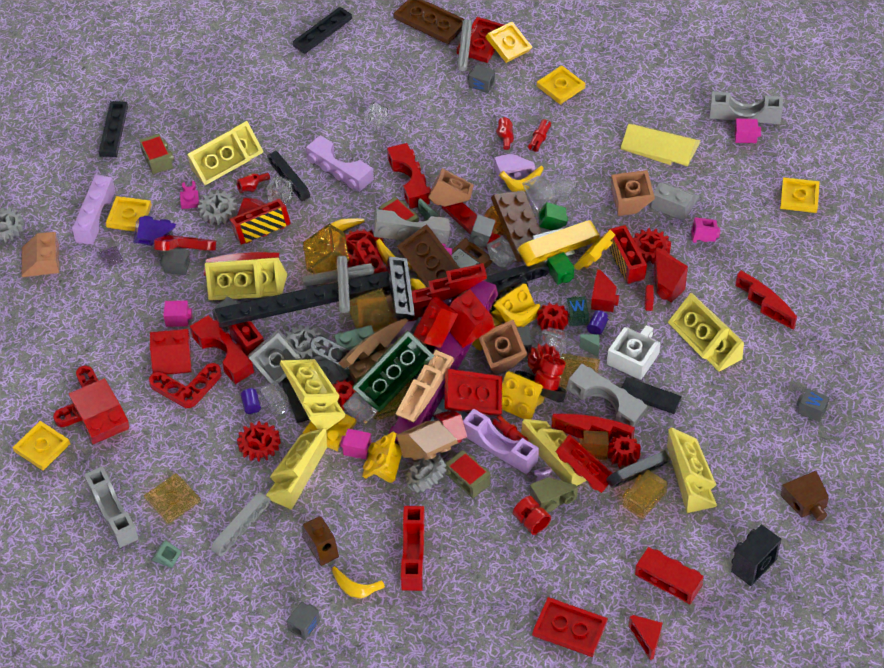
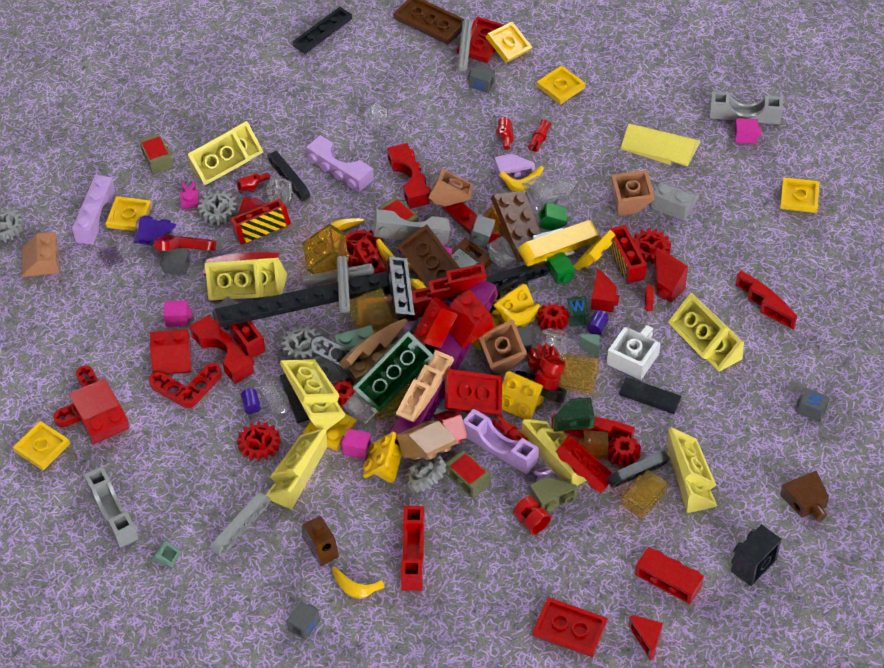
(113, 129): black plate -> none
(172, 498): clear yellow tile -> none
(270, 353): light grey slope -> none
(426, 210): sand green slope -> none
(575, 415): none -> clear green slope
(588, 383): light grey arch -> none
(704, 230): dark pink brick -> none

